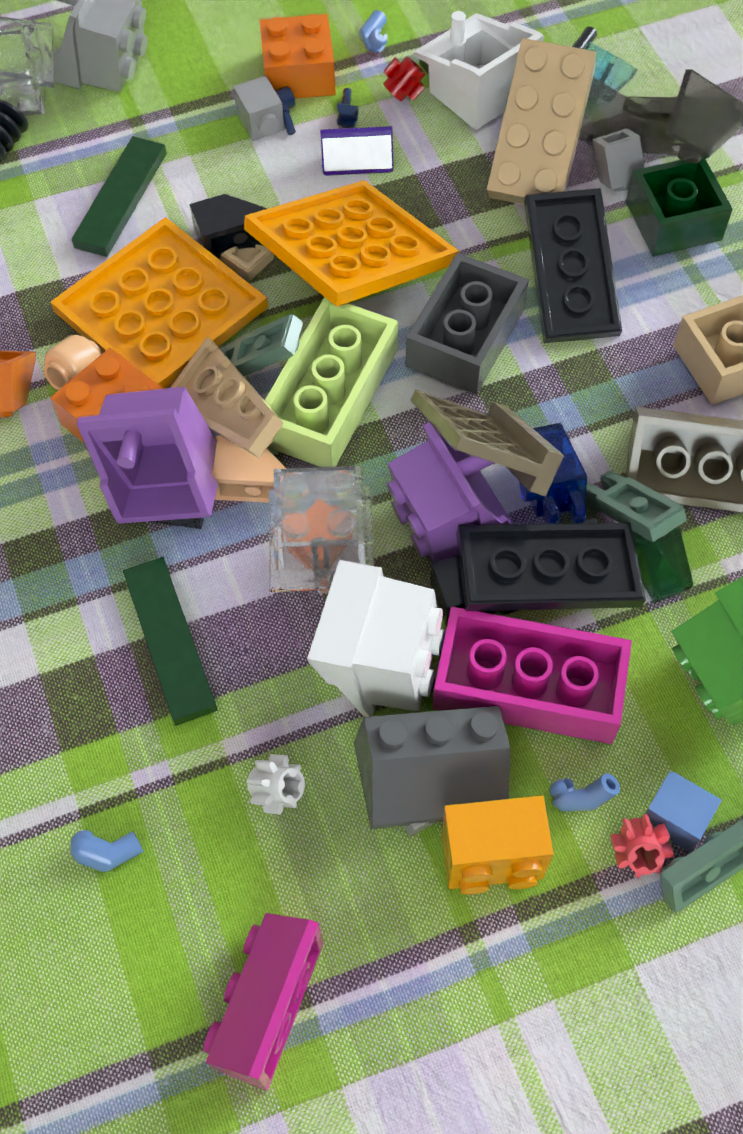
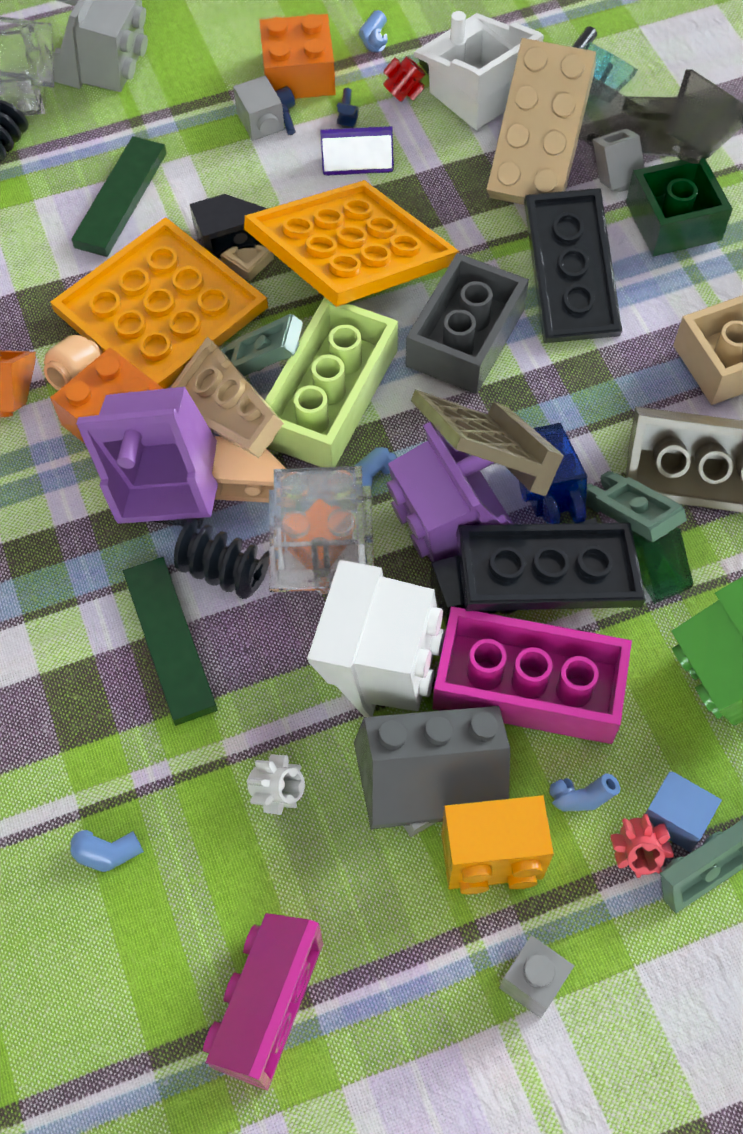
(219, 562): none -> black piece
(374, 462): none -> medium blue arm
(536, 976): none -> light grey brick

